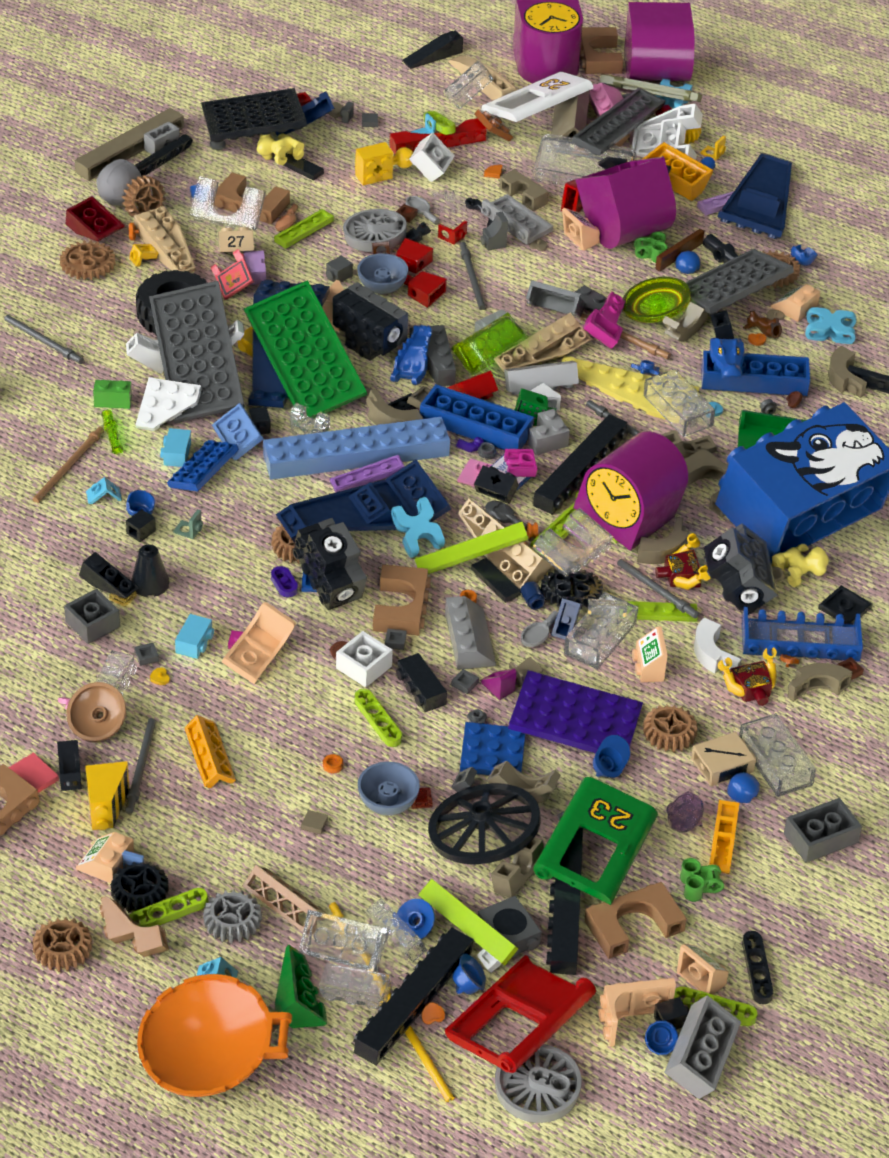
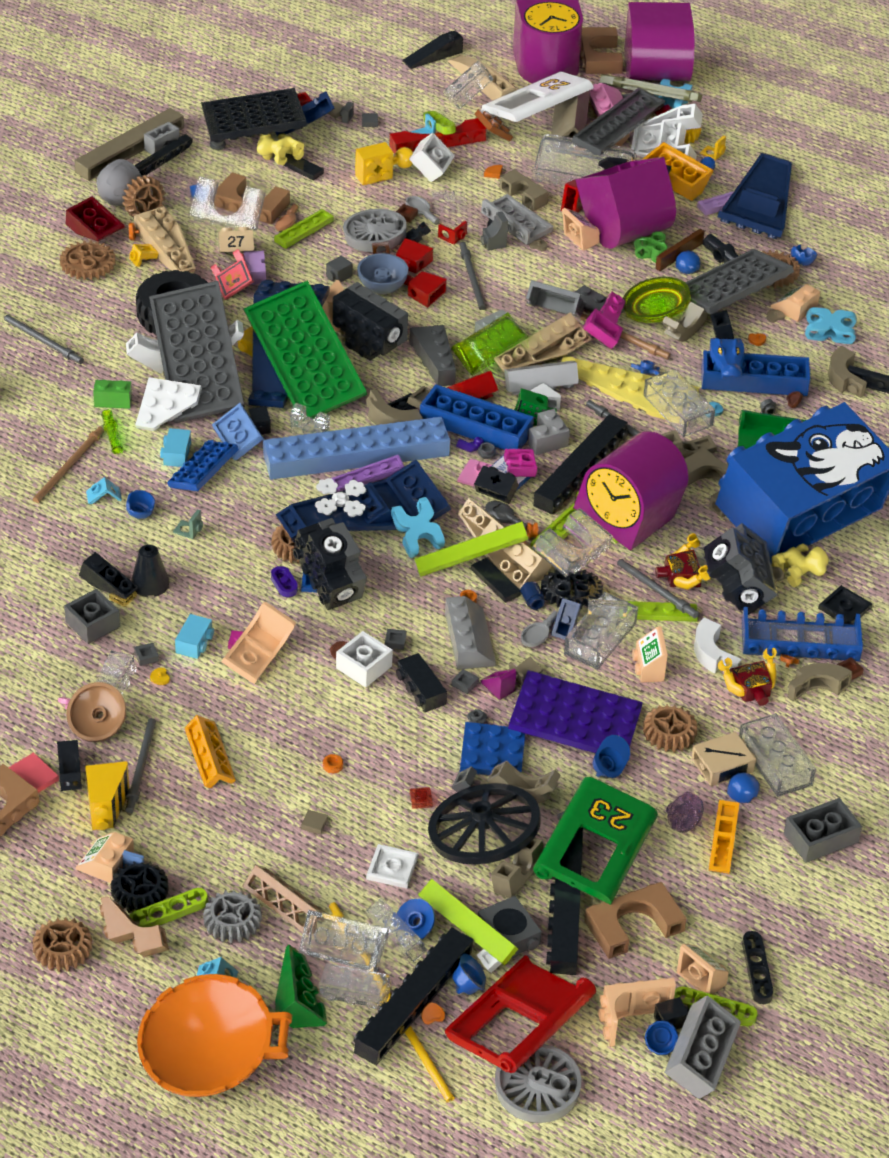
(140, 525): black brick -> none
(340, 499): none -> white plant
(380, 716): lime beam -> none
(388, 788): sand blue piece -> none
(392, 866): none -> white tile
(408, 581): medium nougat arch -> none
(413, 357): blue animal -> none
(474, 204): black arm -> none
(655, 550): dark tan arch -> none
(699, 879): bright green piece -> none
(769, 327): reddish brown animal -> none

